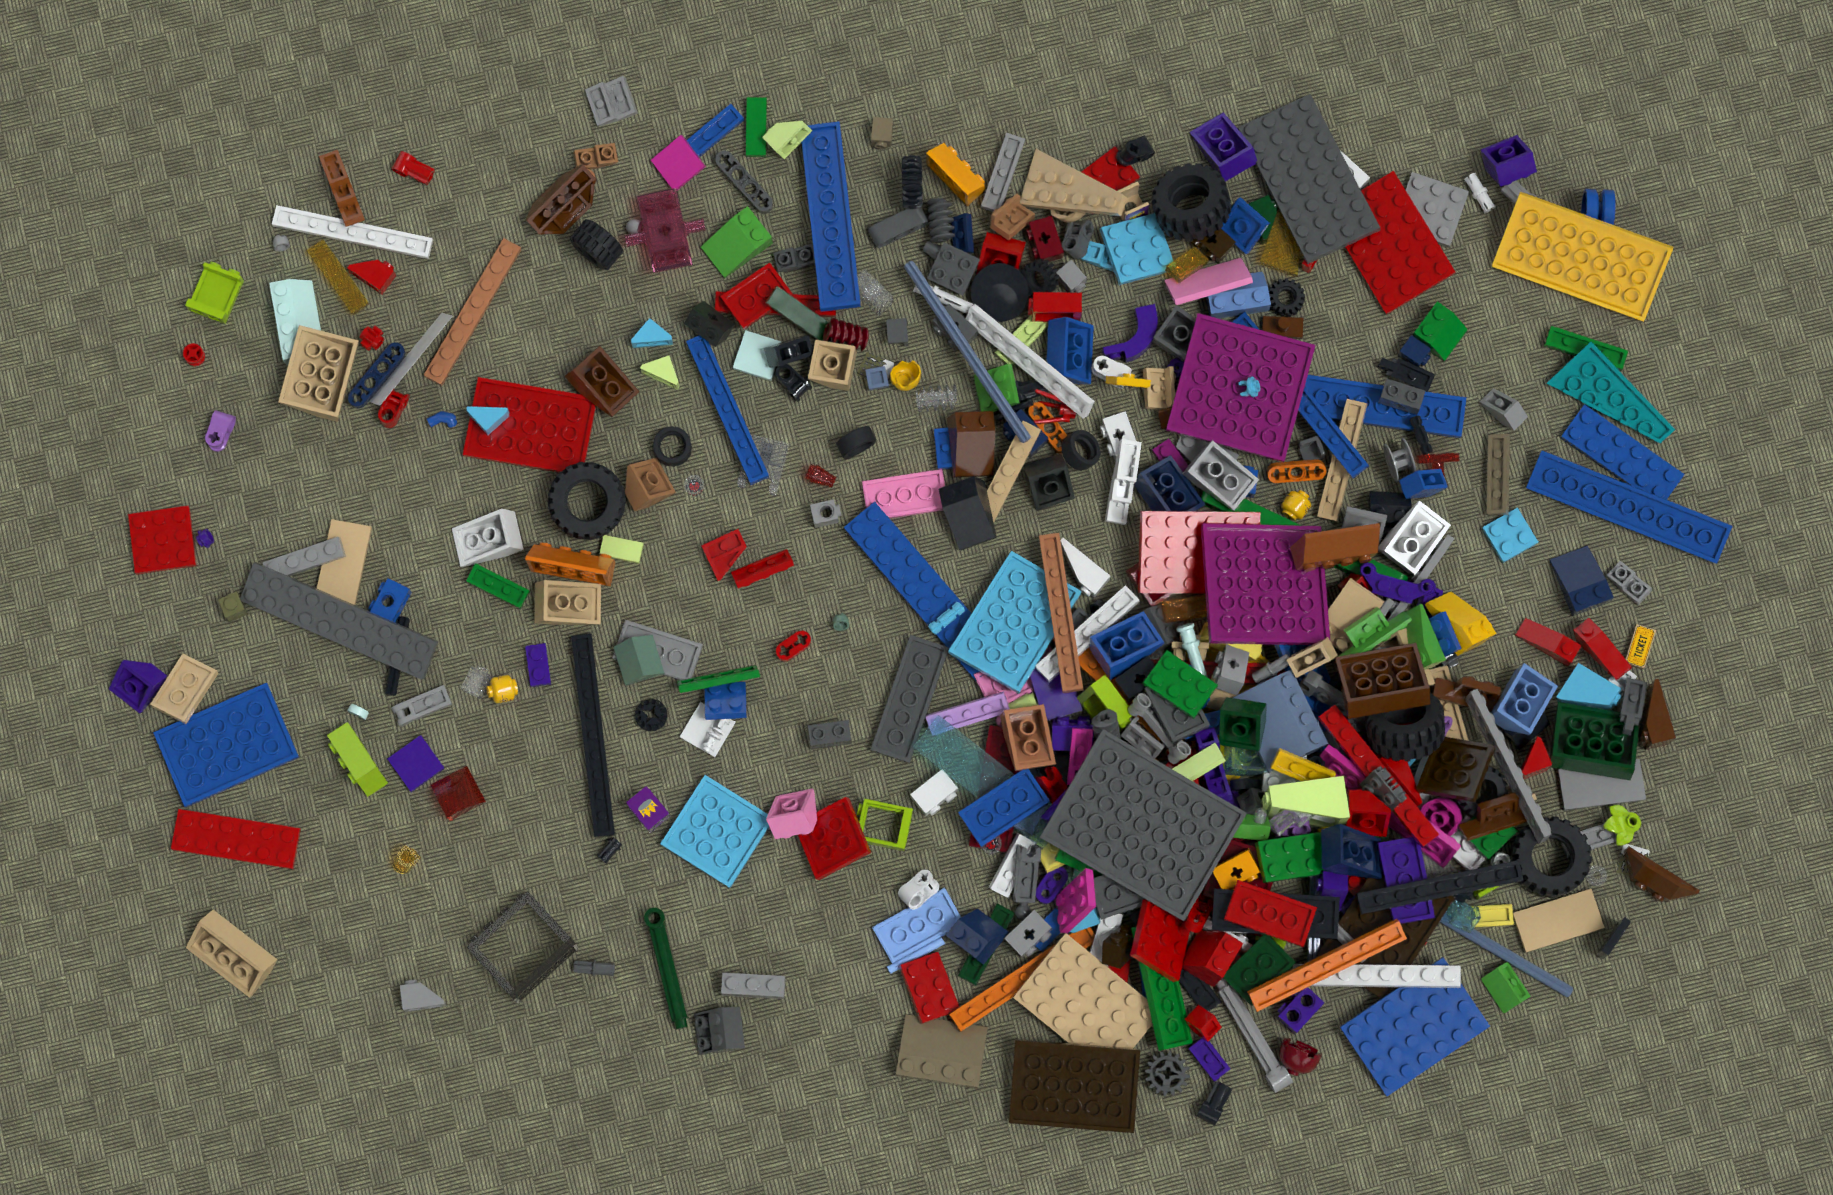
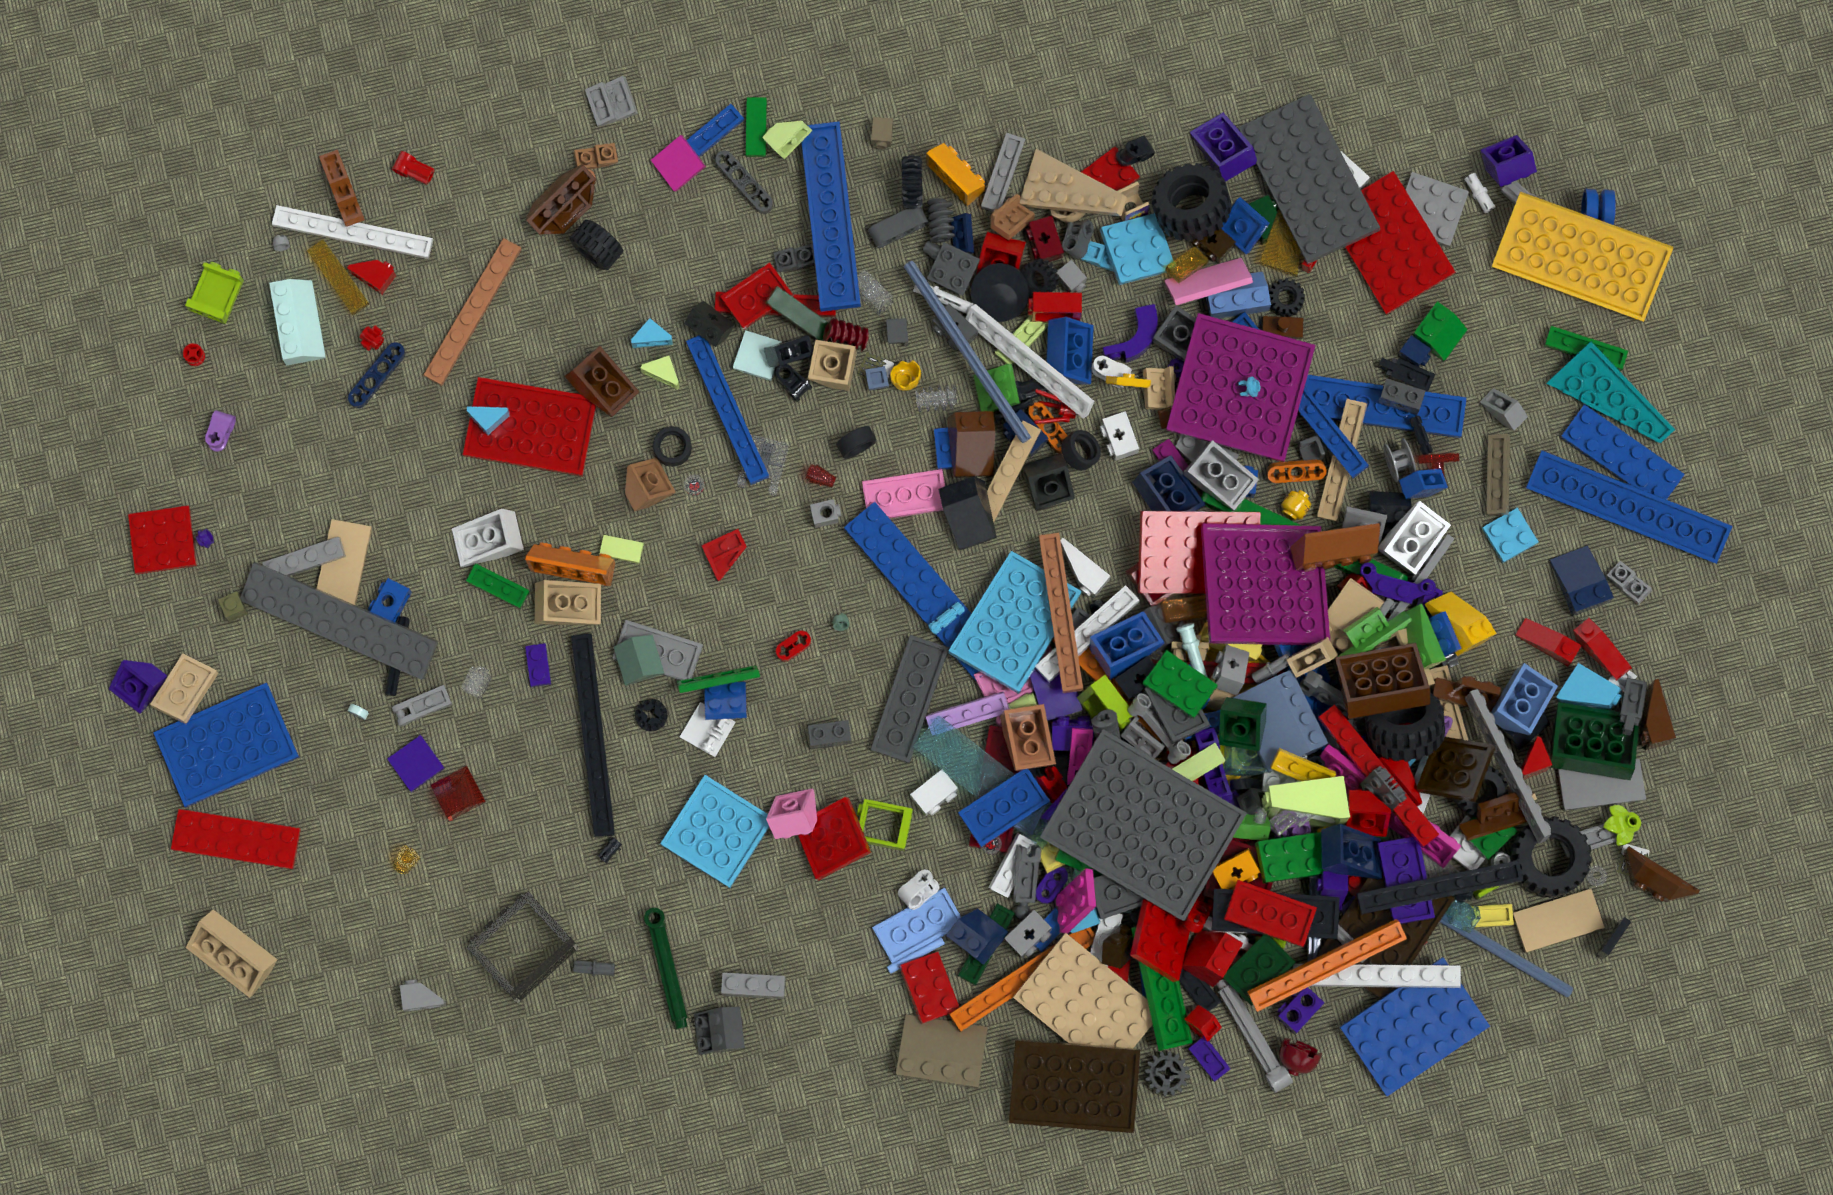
(318, 373): tan slope -> none
(357, 759): lime wedge -> none
(393, 404): red piece -> none
(410, 359): white sticker -> none
(444, 417): blue arm -> none
(502, 689): yellow head -> none
(566, 481): black tyre -> none
(634, 226): light grey hinge -> none
(648, 809): dark purple piece -> none
(662, 213): clear pink slope -> none
(737, 242): bright green slope -> none
(762, 569): red plate -> none
(1123, 481): white slope -> none
(1212, 1107): black piece -> none
(1444, 814): dark pink cylinder -> none
(1505, 987): bright green panel -> none
(1640, 646): tile -> none

